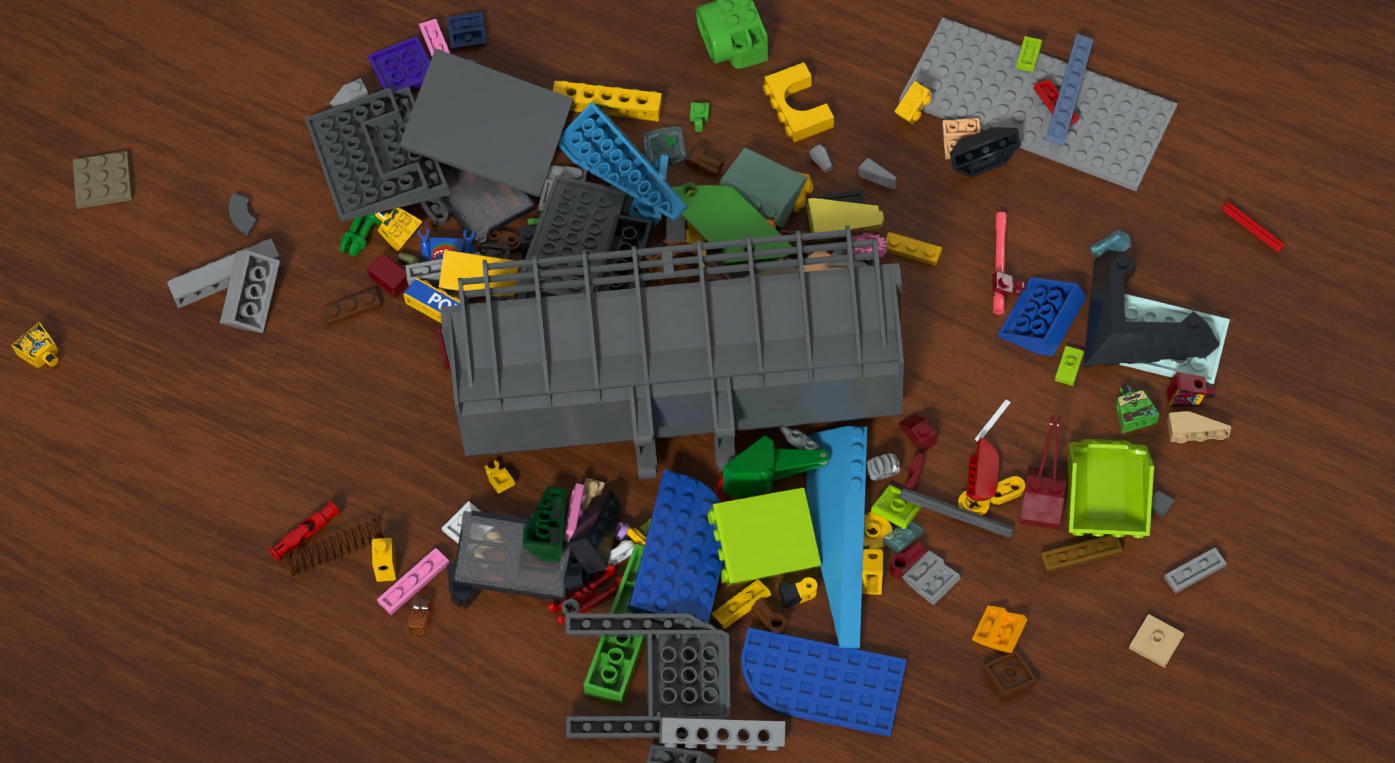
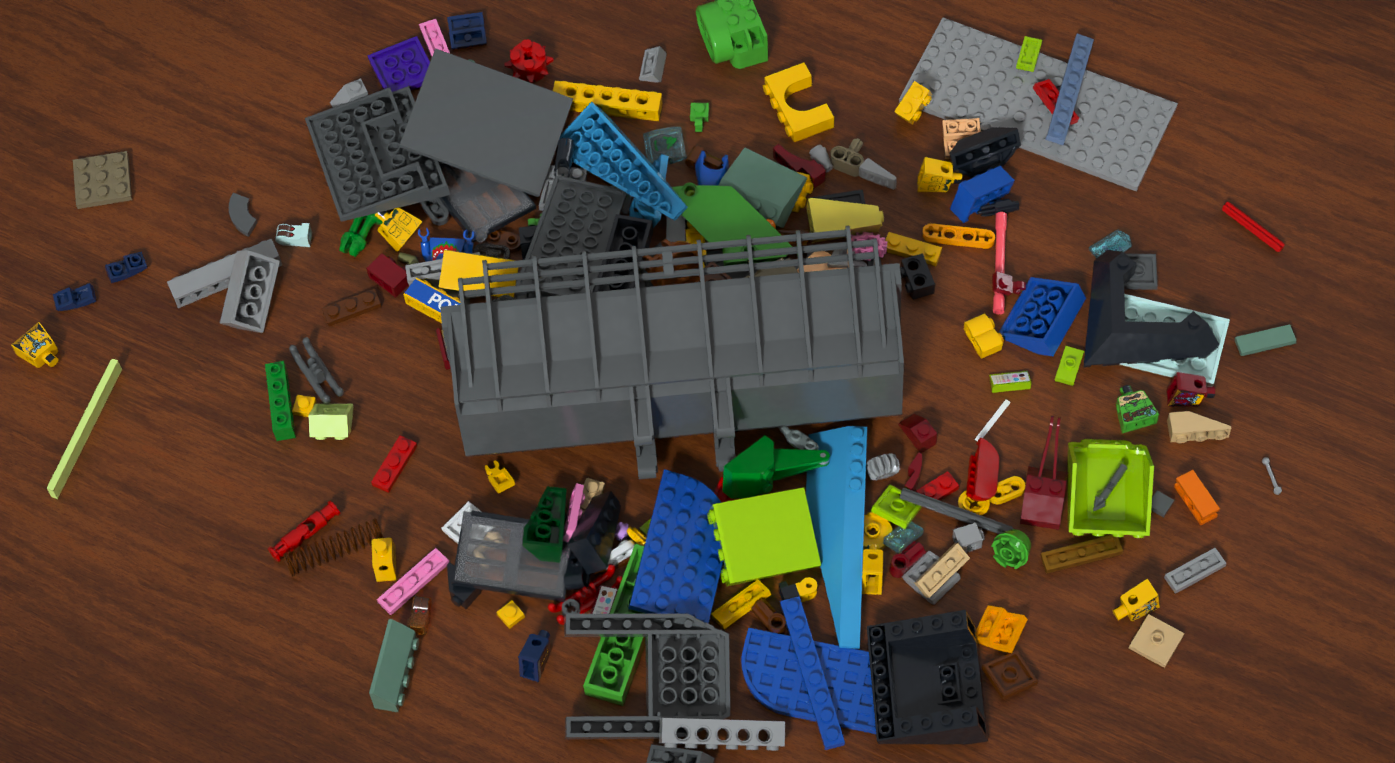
(71, 299): none -> dark blue slope
(84, 428): none -> yellowish green tile
(130, 266): none -> dark blue slope
(280, 401): none -> green brick
(294, 235): none -> light aqua leg
(303, 405): none -> yellow plate
(316, 372): none -> dark grey piece
(330, 421): none -> yellowish green slope
(393, 667): none -> sand green slope
(394, 464): none -> red plate
(510, 614): none -> yellow plate
(529, 61): none -> red brick
(534, 655): none -> dark blue torso
(564, 155): none -> black piece
(604, 600): none -> slope
(653, 65): none -> light grey slope
(710, 176): none -> blue animal
(800, 165): none -> dark red slope
(812, 673): none -> blue plate
(847, 158): none -> dark tan beam
(919, 276): none -> black brick
(927, 680): none -> black slope
(936, 176): none -> yellow torso
(940, 487): none -> red plate
(942, 570): none -> tan plate
(958, 239): none -> light orange beam
(968, 537): none -> light grey brick
(980, 191): none -> blue wedge
(983, 335): none -> yellow brick
(1004, 205): none -> black piece
(1010, 381): none -> slope
(1011, 548): none -> bright green cone
(1100, 501): none -> dark grey piece
(1137, 602): none -> yellow torso
(1145, 273): none -> dark grey tile
(1196, 497): none -> orange piece
(1265, 340): none -> sand green tile
(1277, 490): none -> light grey hinge

